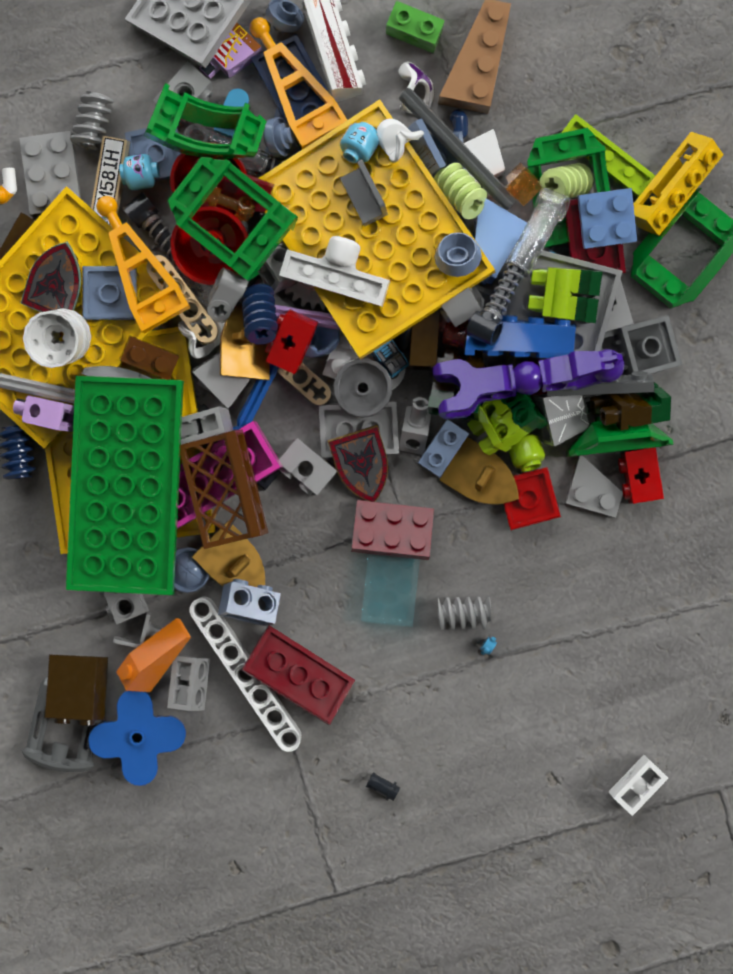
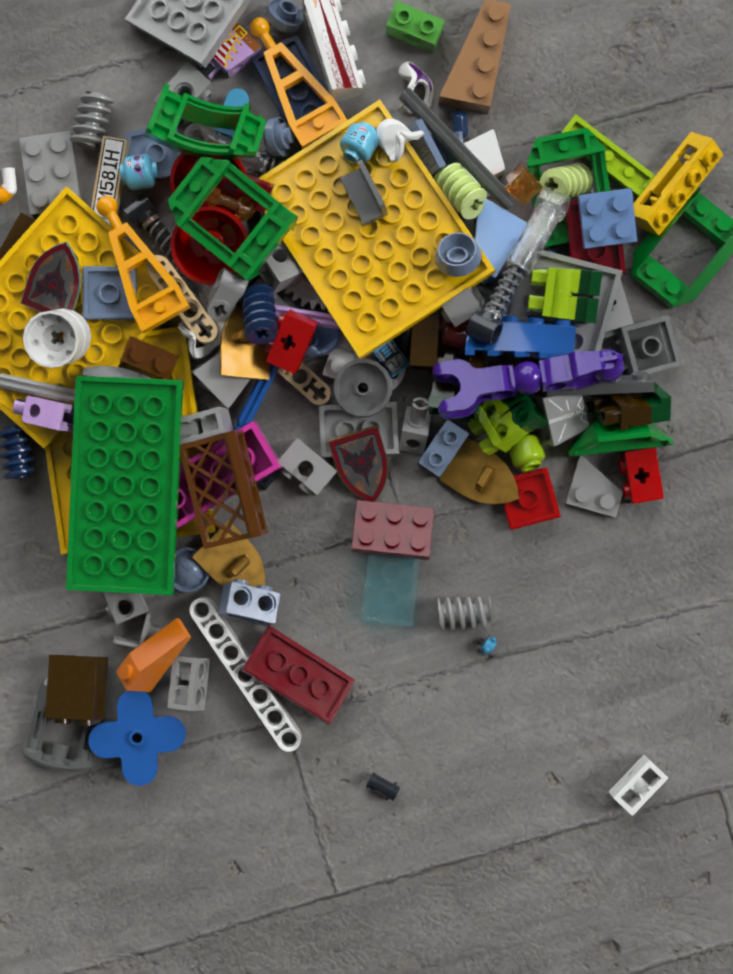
(336, 272): white plate -> none

